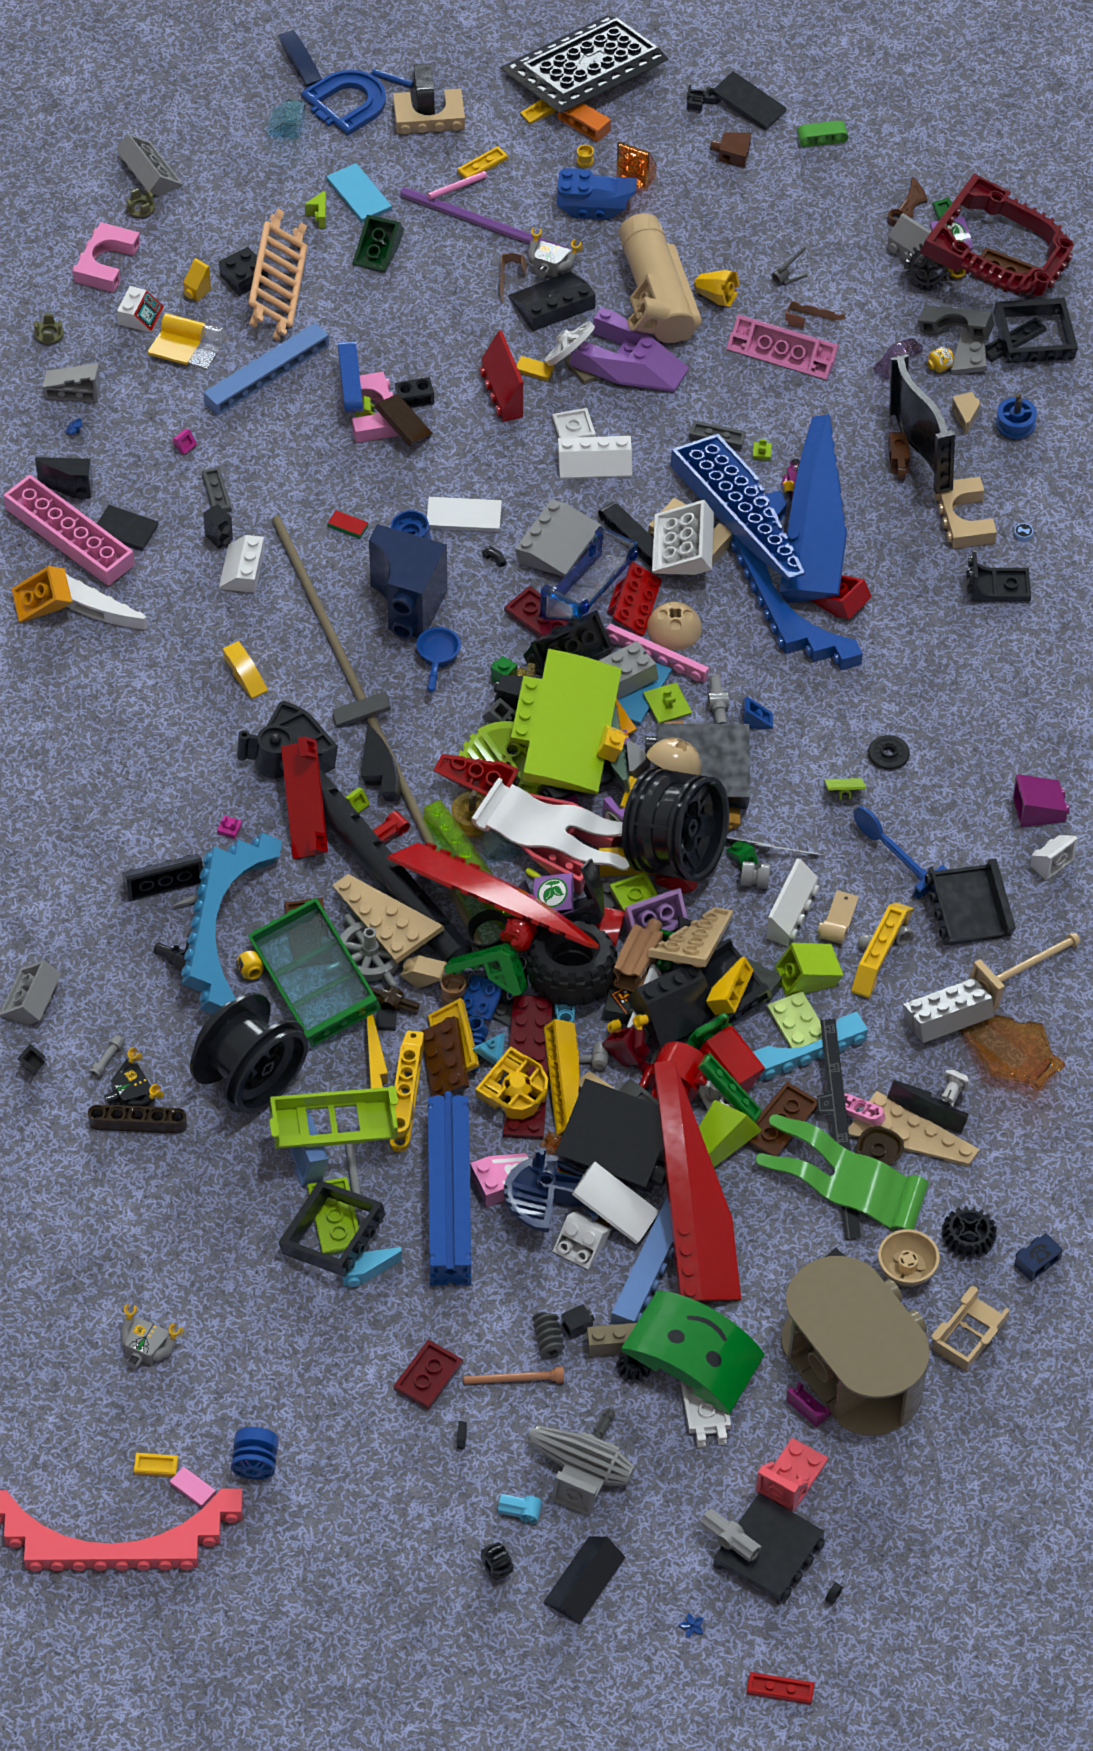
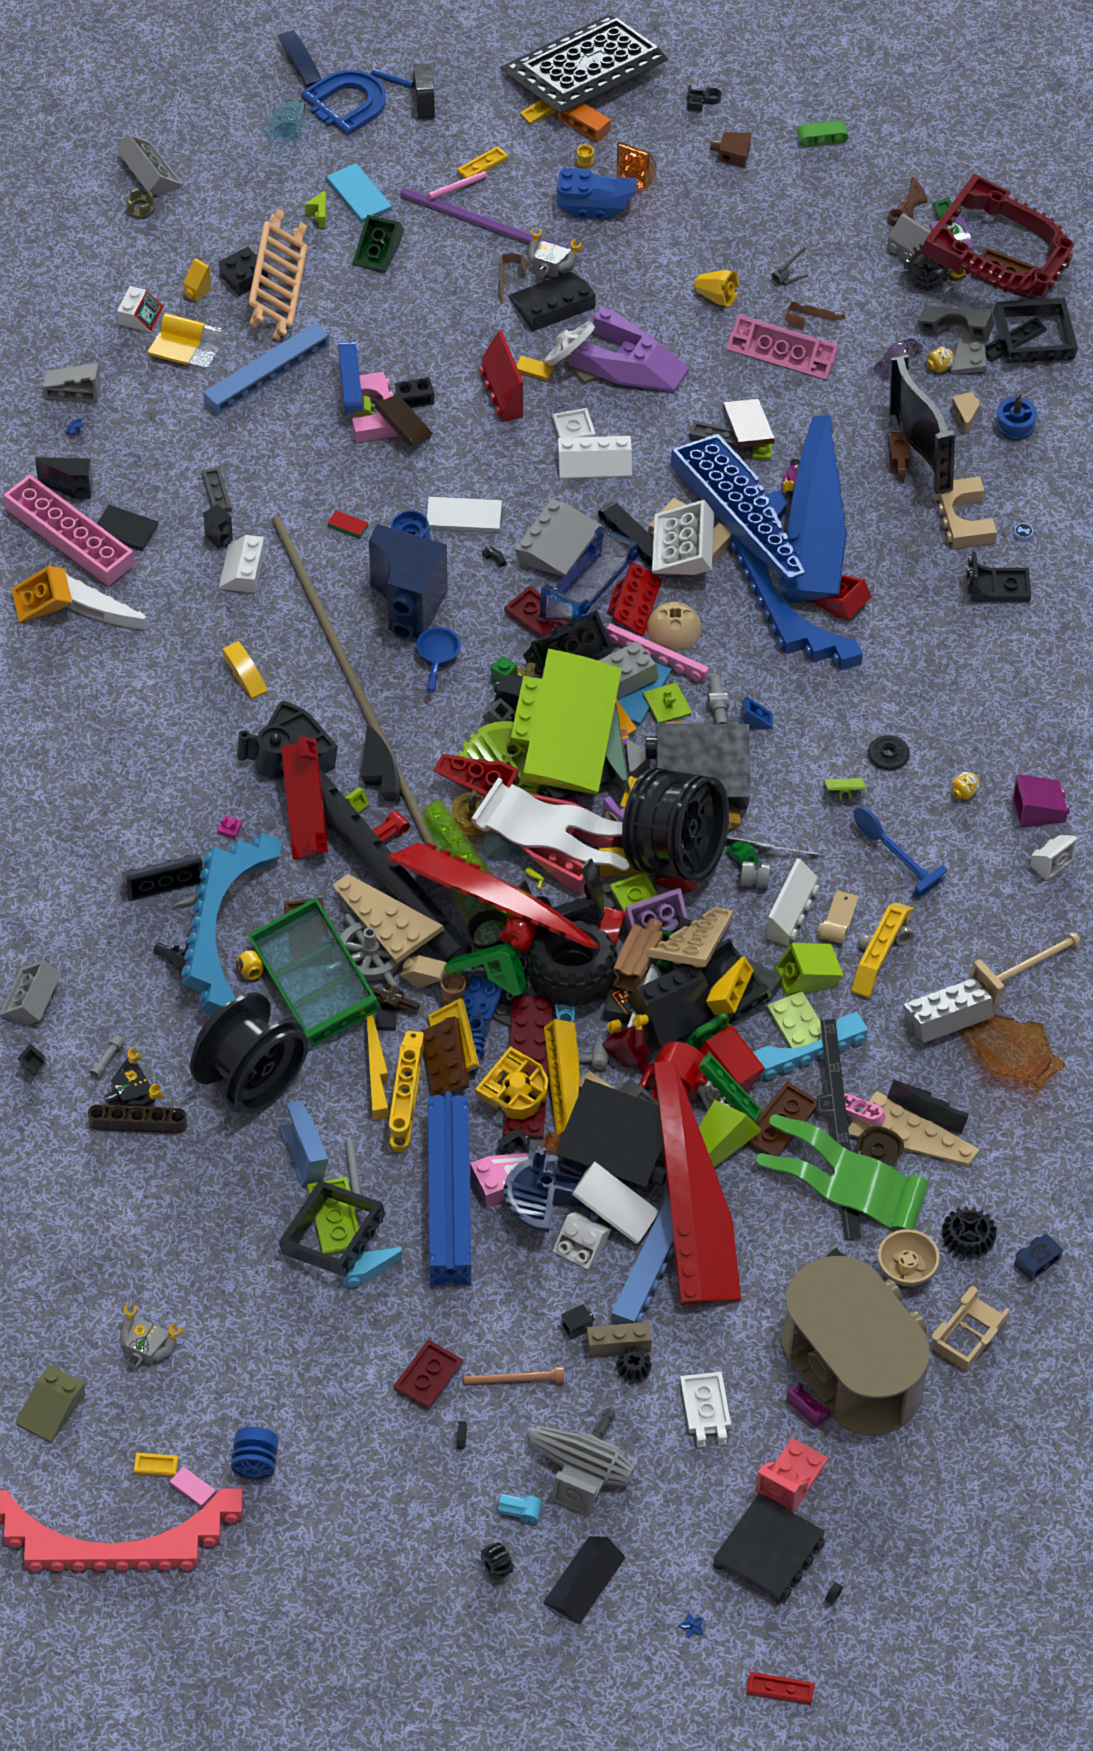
(48, 324): olive piece -> none
(51, 1403): none -> olive slope
(104, 238): bright pink arch -> none
(184, 441): dark pink tile -> none
(361, 709): dark grey tile -> none
(374, 1113): lime piece -> none
(410, 121): tan arch -> none
(491, 1049): medium azure tile -> none
(512, 1140): none -> black bracket
(548, 1334): dark grey piece -> none
(555, 891): slope -> none
(611, 743): yellow slope -> none
(663, 295): tan piece -> none
(675, 756): tan piece -> none
(695, 1348): green slope -> none
(730, 1535): light grey piece -> none
(748, 422): none -> tile
(749, 100): black tile -> none
(956, 1083): white connector -> none
(965, 785): none -> yellow head
(970, 903): black panel -> none

